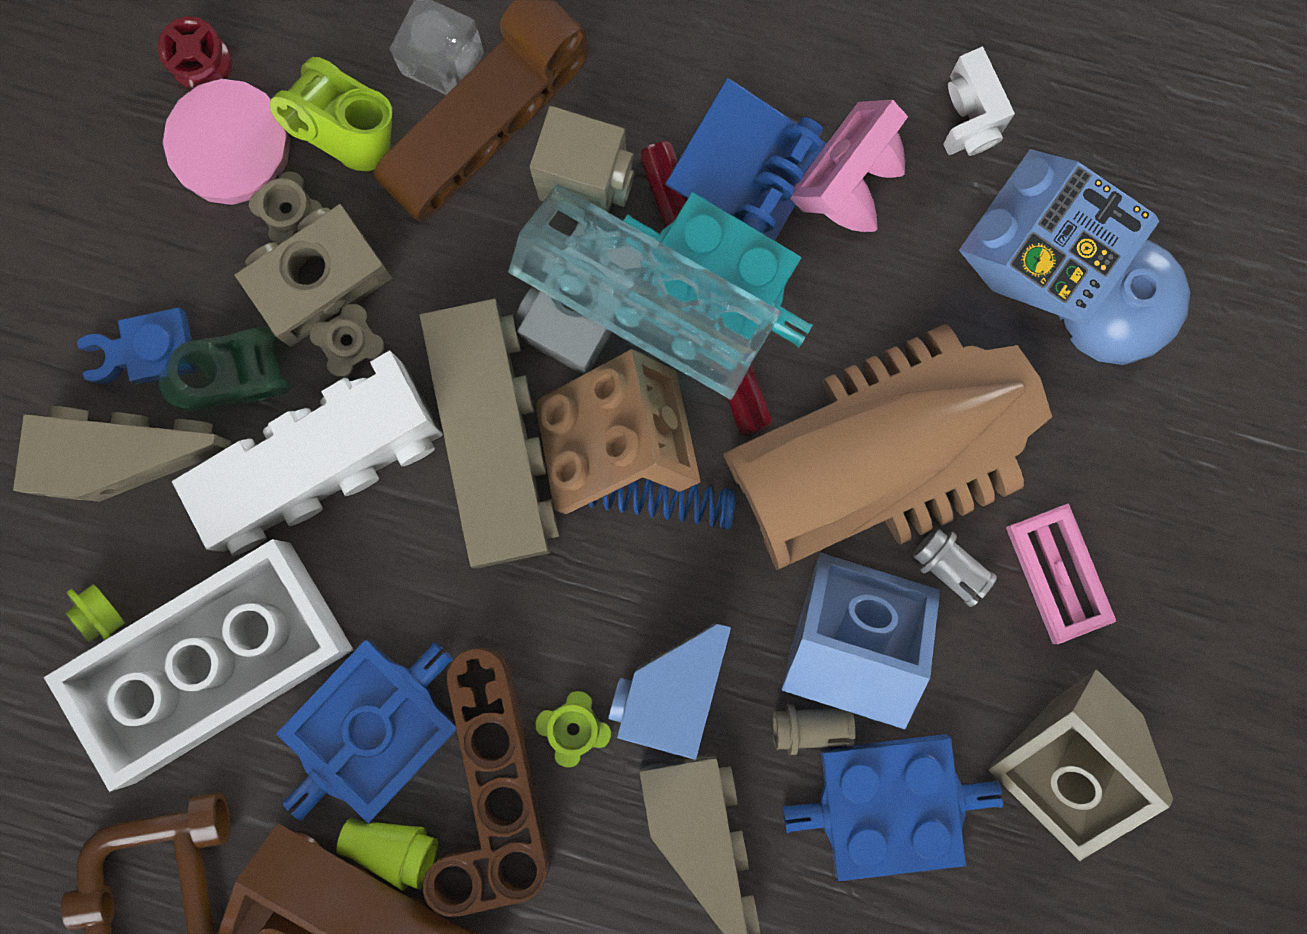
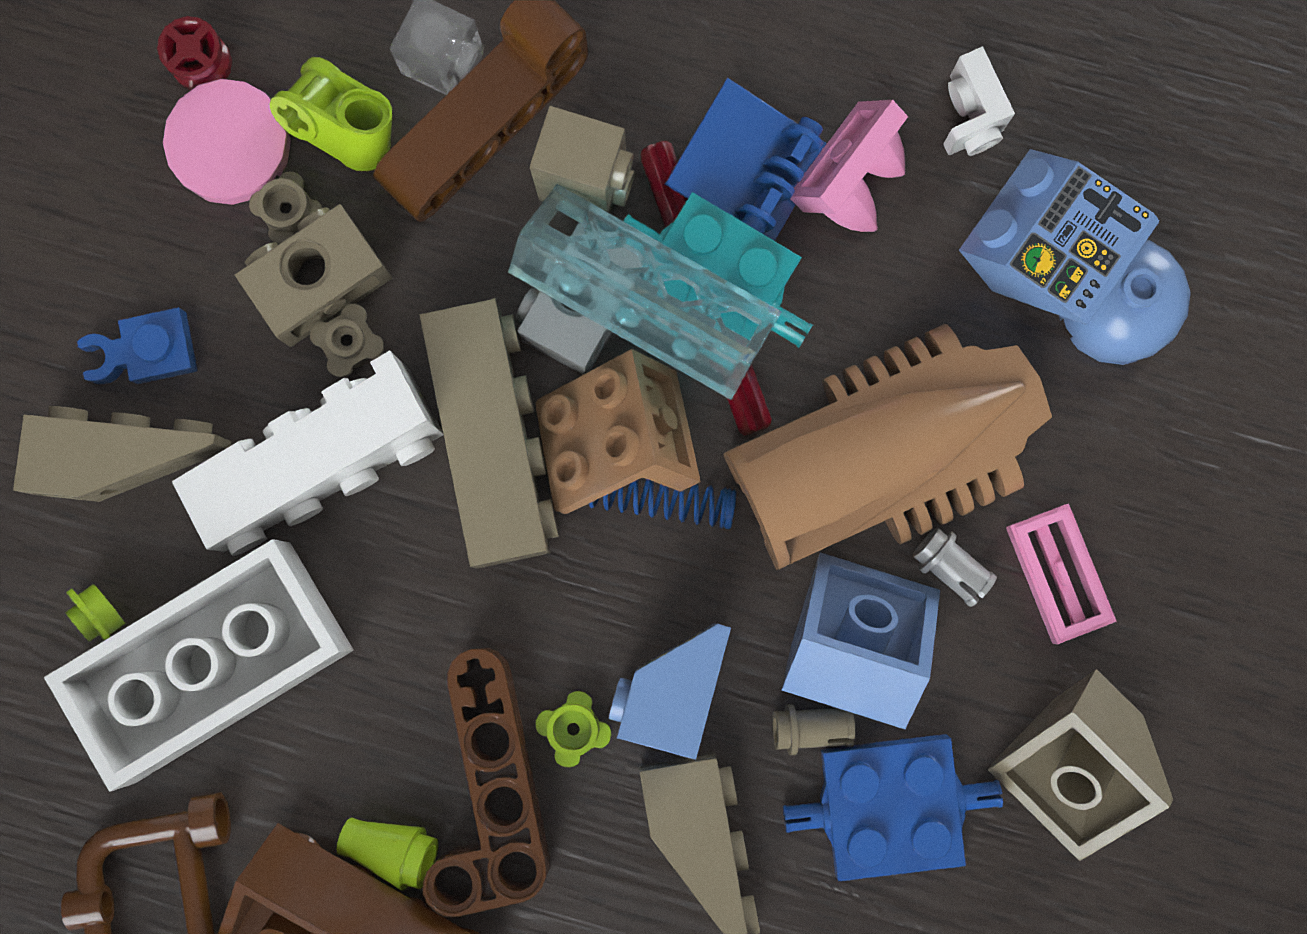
(237, 369): clear green piece -> none
(367, 730): blue plate -> none

